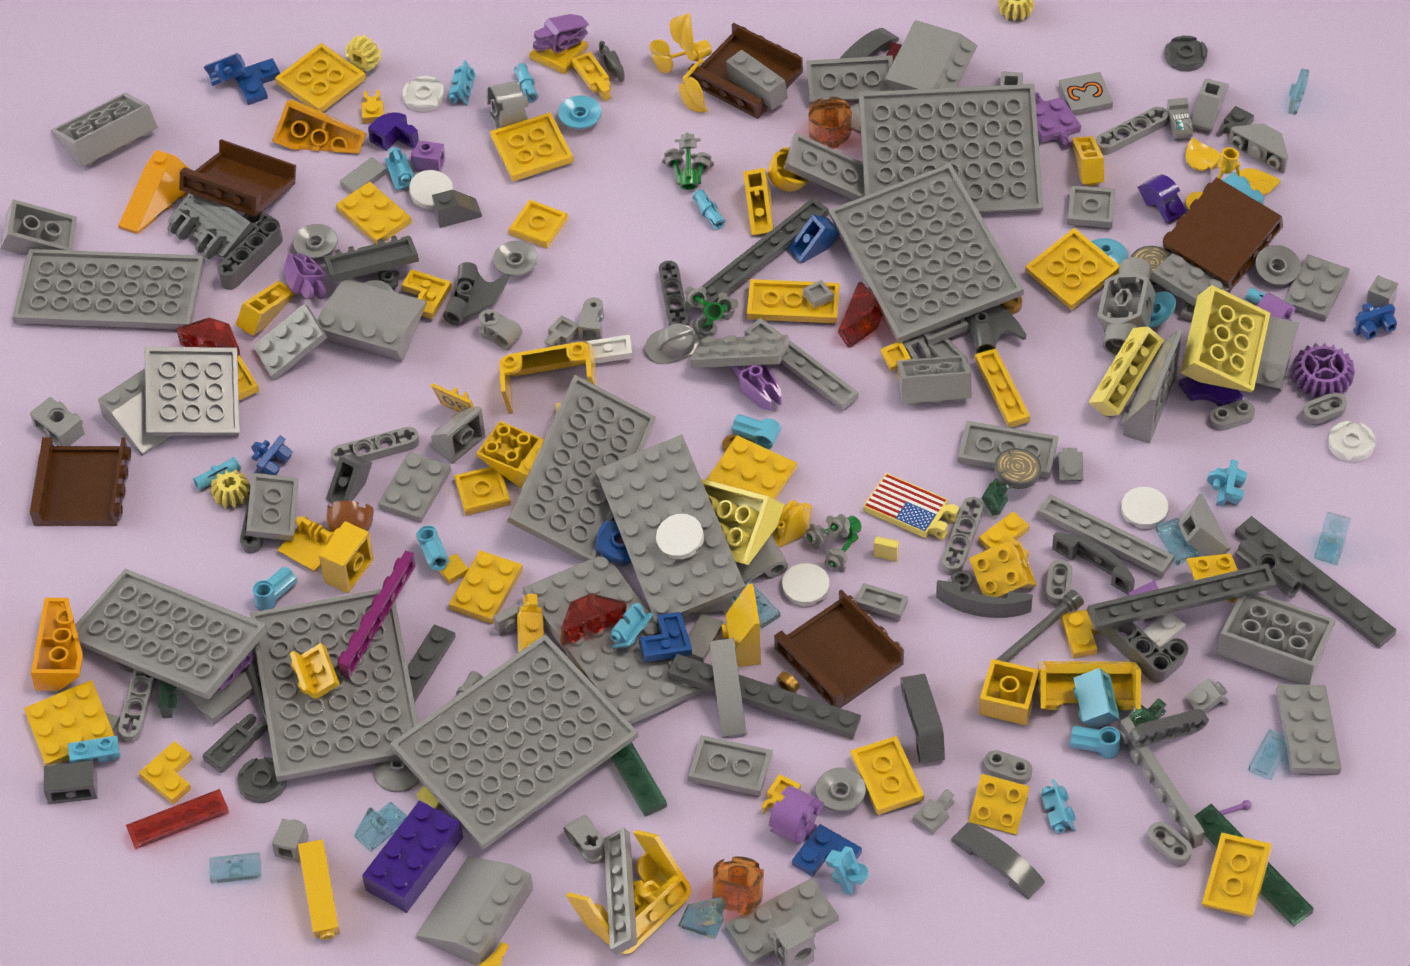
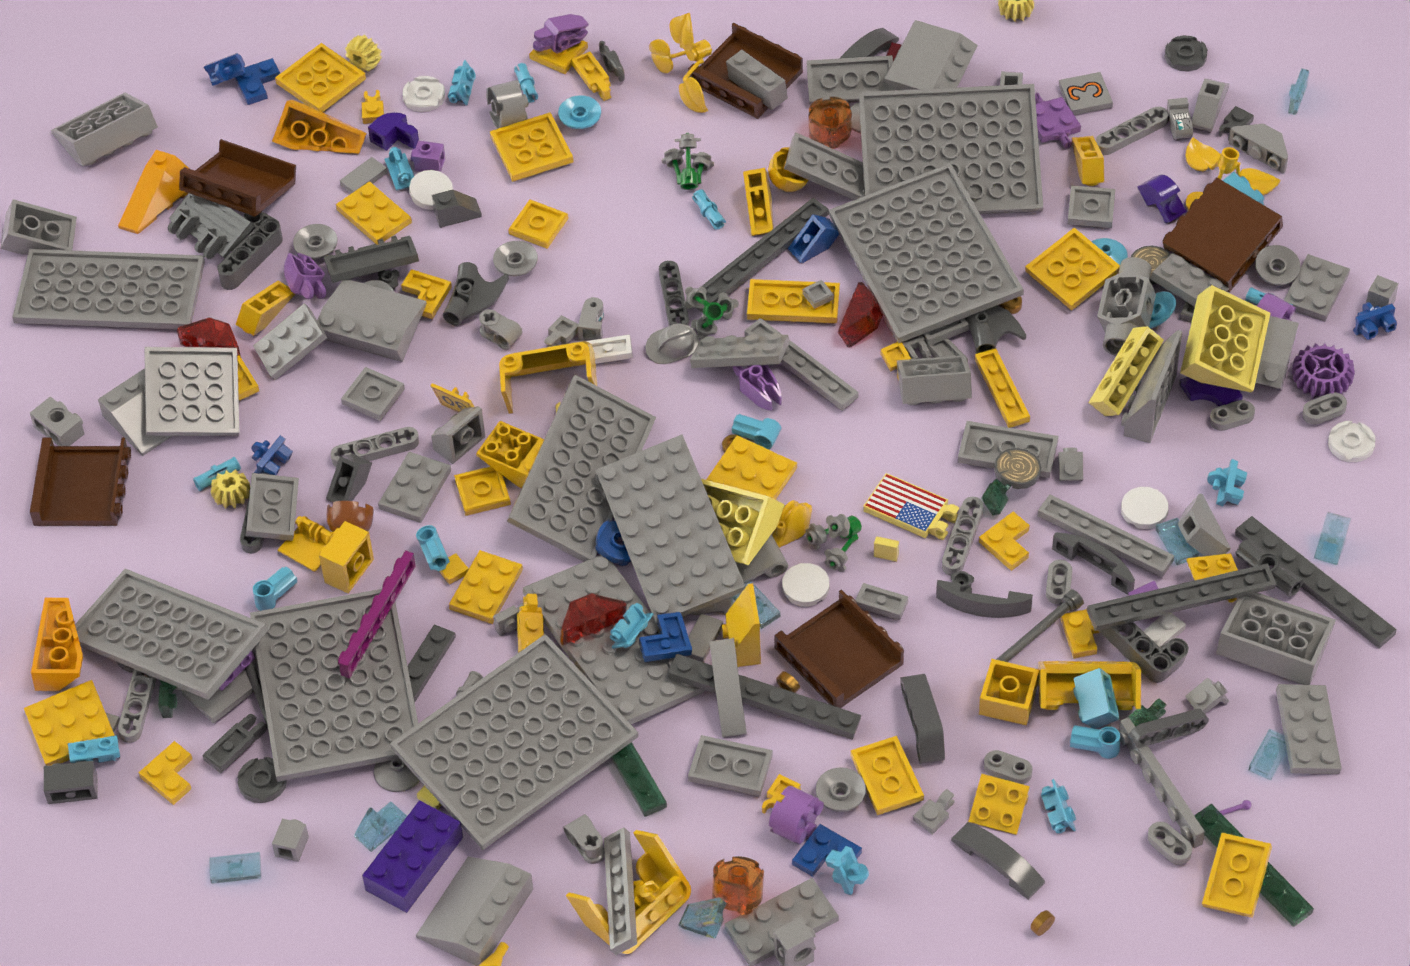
(177, 819): clear red plate -> none
(314, 671): yellow bracket -> none
(319, 889): yellow slope -> none
(372, 393): none -> light grey plate
(680, 536): white tile -> none
(1003, 569): yellow bracket -> none
(1042, 922): none -> pearl gold tile

